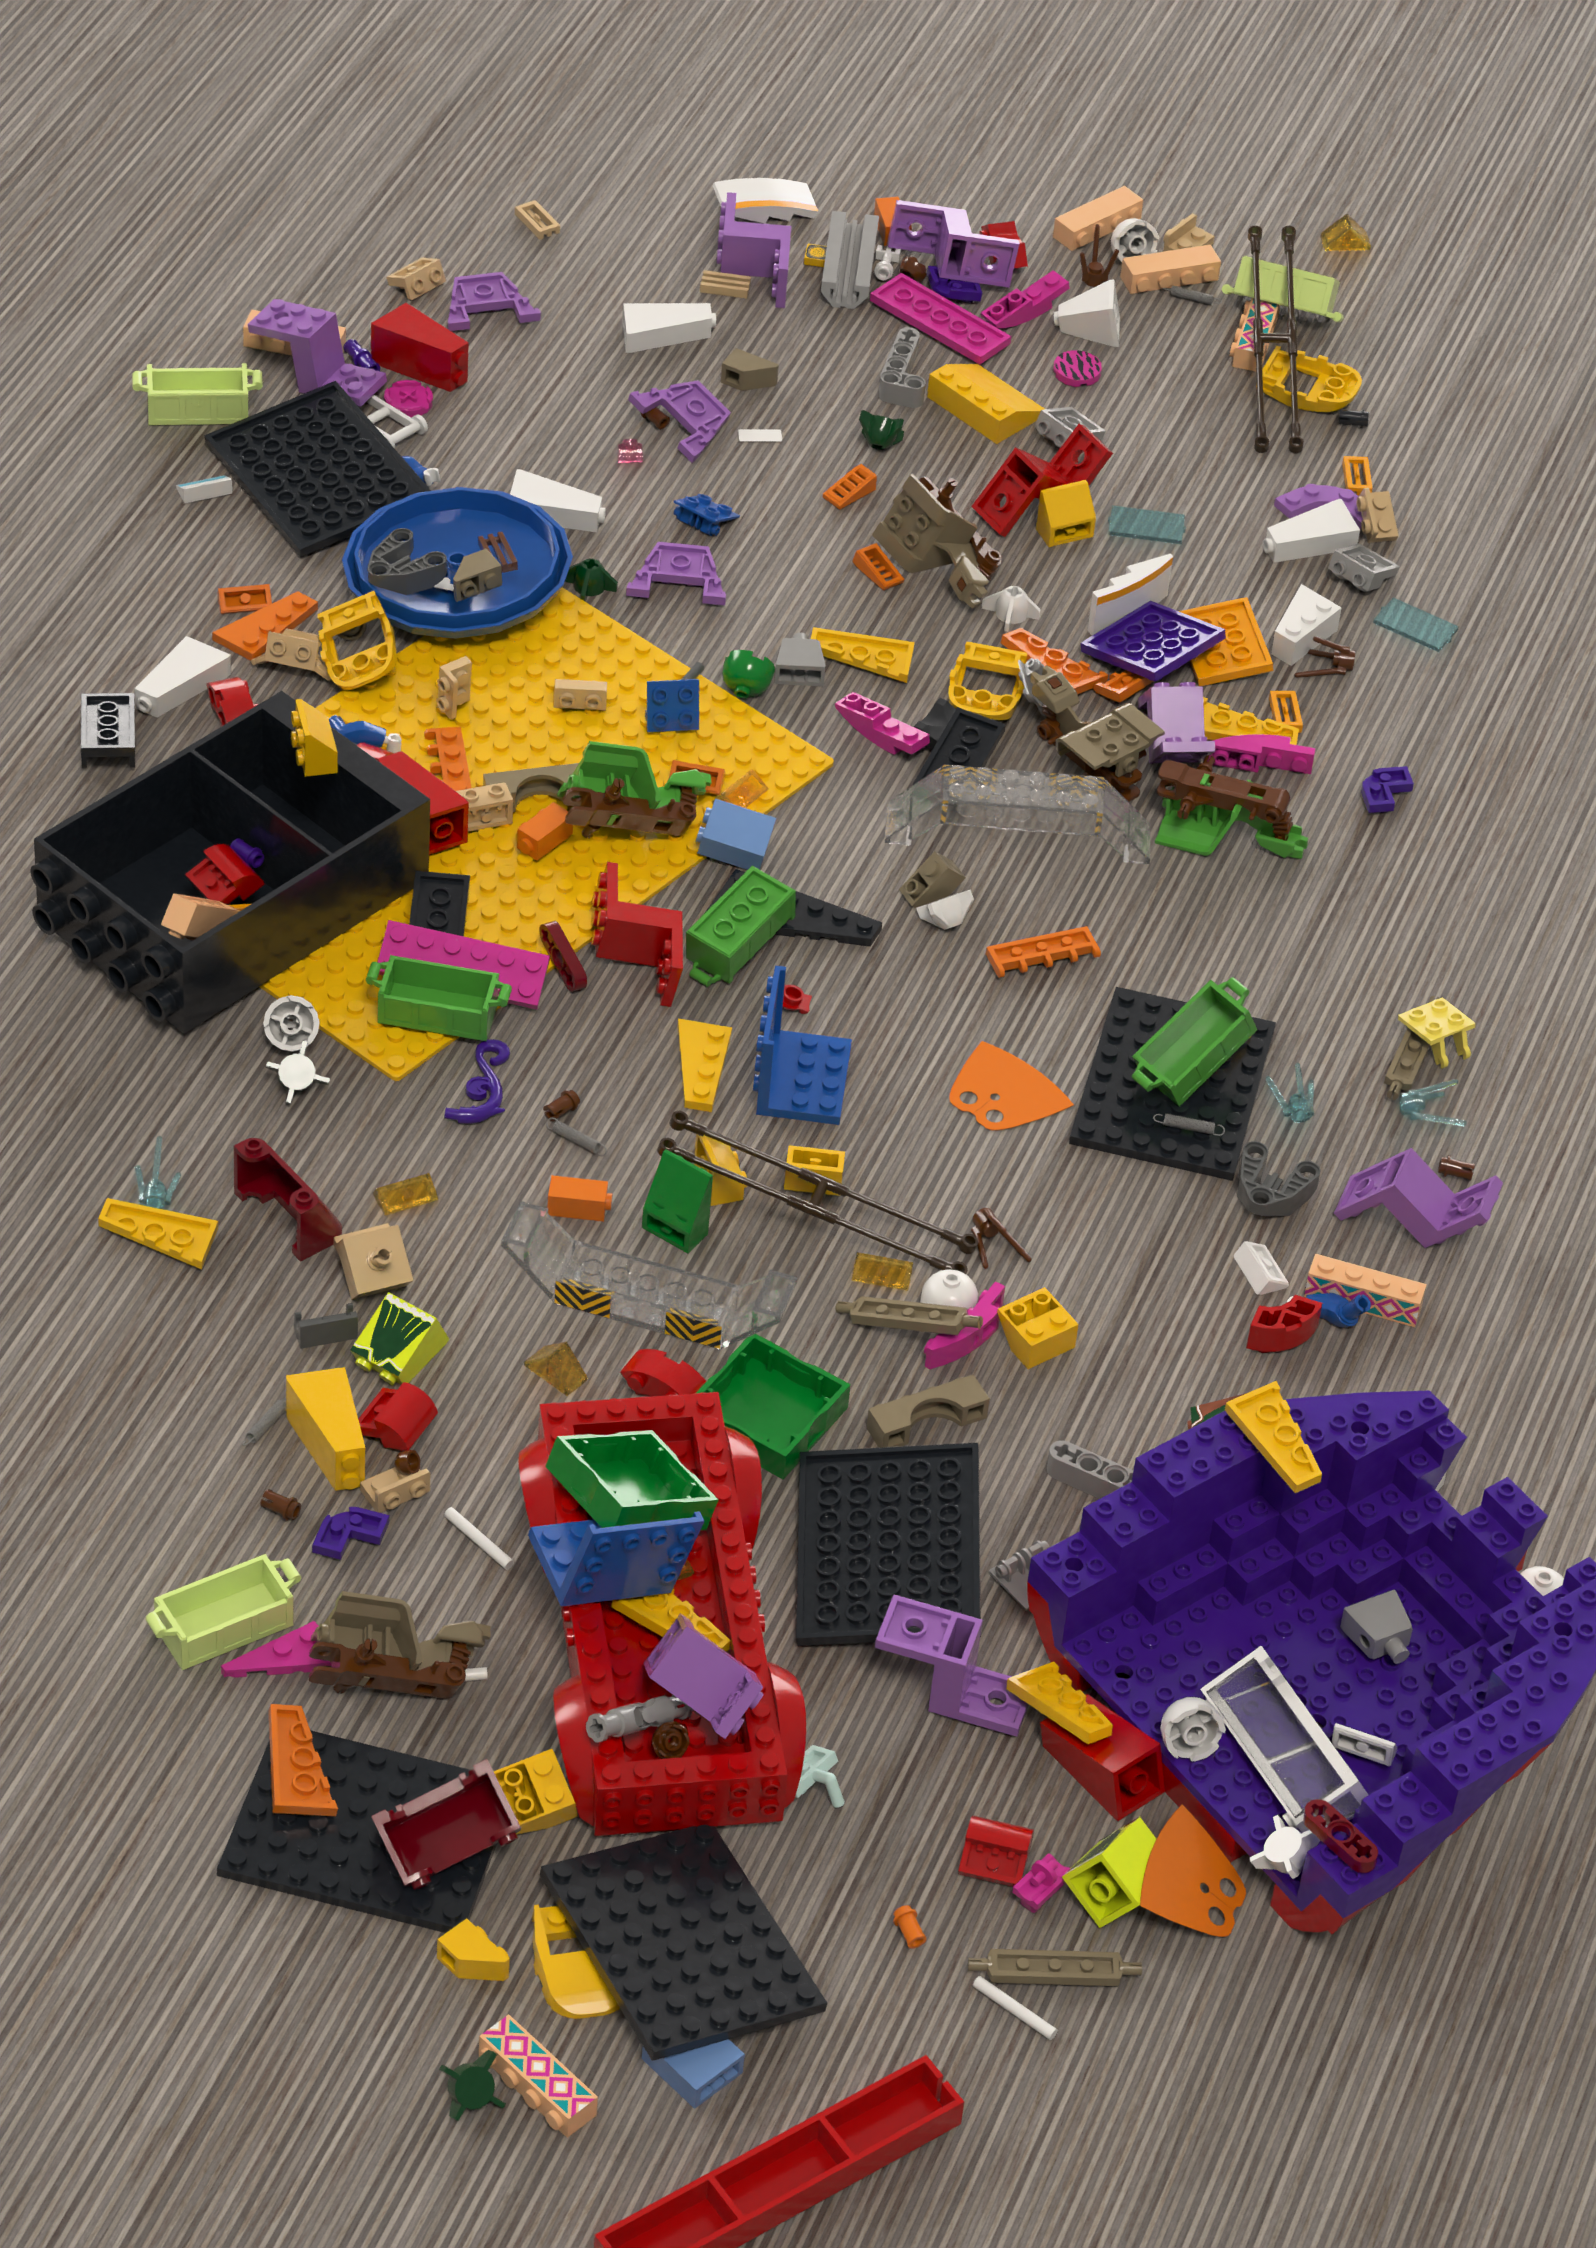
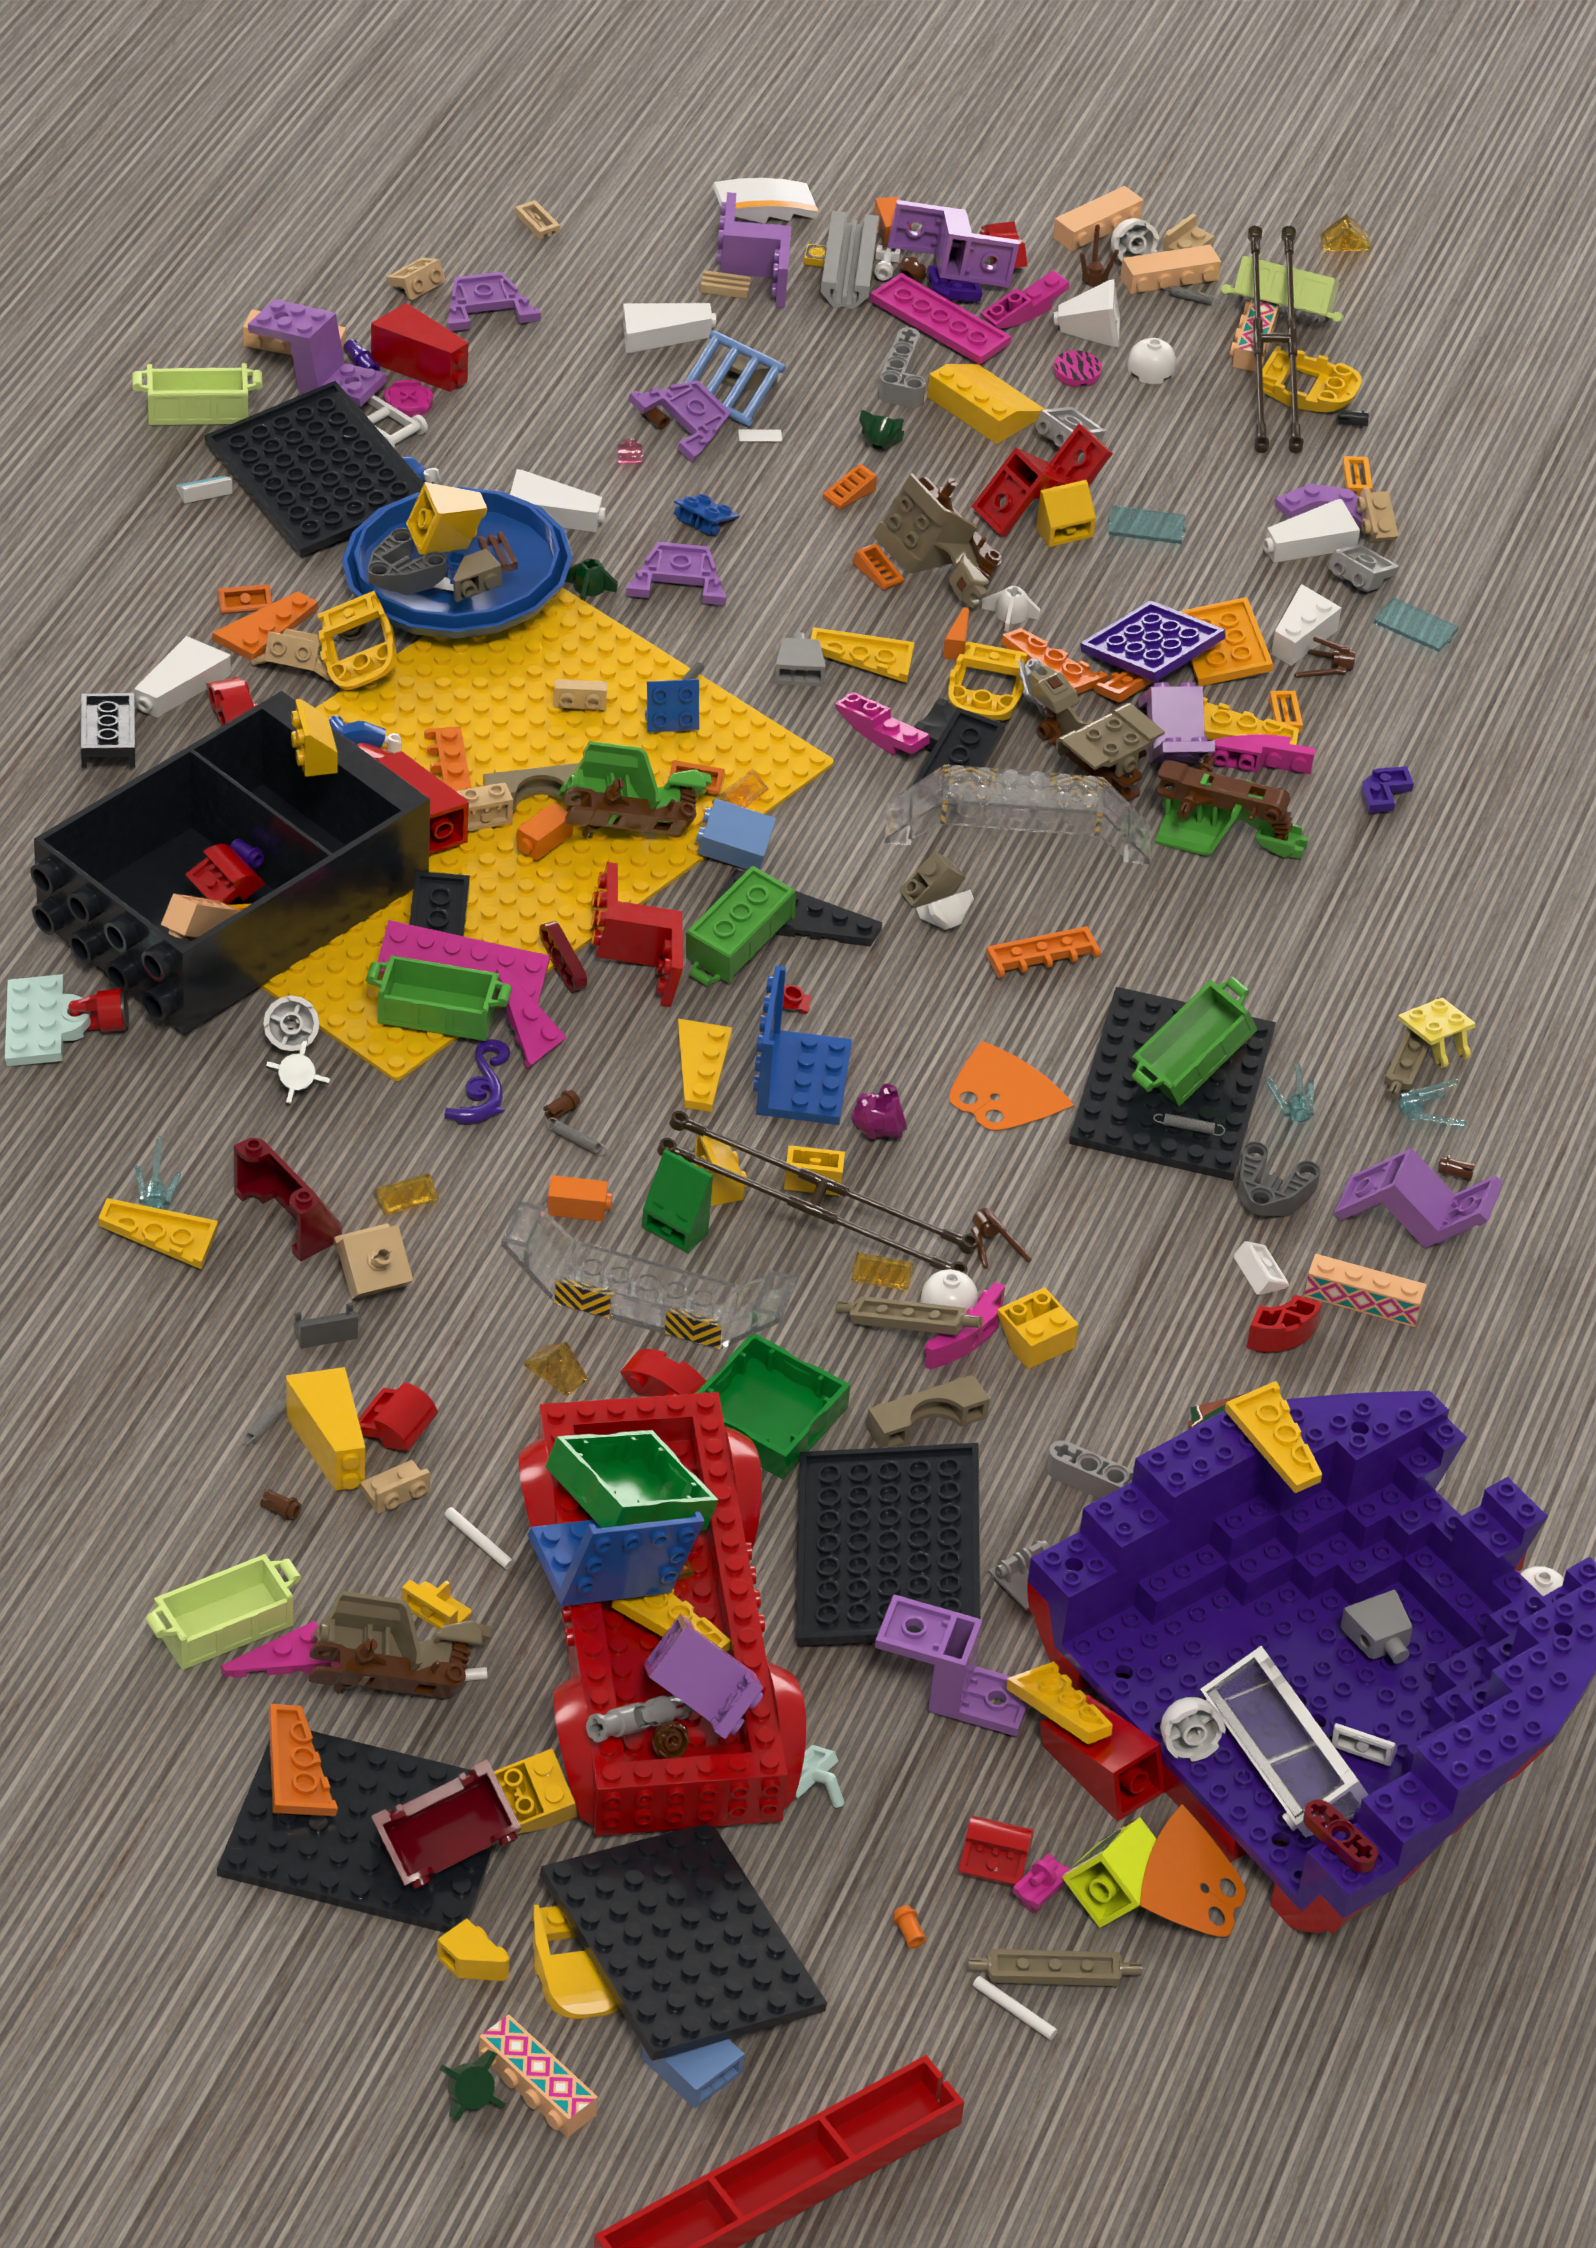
(44, 1017): none -> light aqua plate
(339, 1529): dark purple plate -> none
(398, 1341): slope -> none
(407, 1462): reddish brown hinge -> none
(434, 1603): none -> yellow panel
(445, 518): none -> yellow slope
(454, 685): tan bracket -> none
(531, 1024): none -> dark pink wing
(747, 673): green cylinder -> none
(755, 358): none -> medium blue bar
(880, 1113): none -> magenta helmet
(956, 637): none -> orange slope
(1130, 591): white slope -> none
(1152, 361): none -> white cylinder
(1285, 1849): white piece -> none
(1339, 1310): blue arm -> none

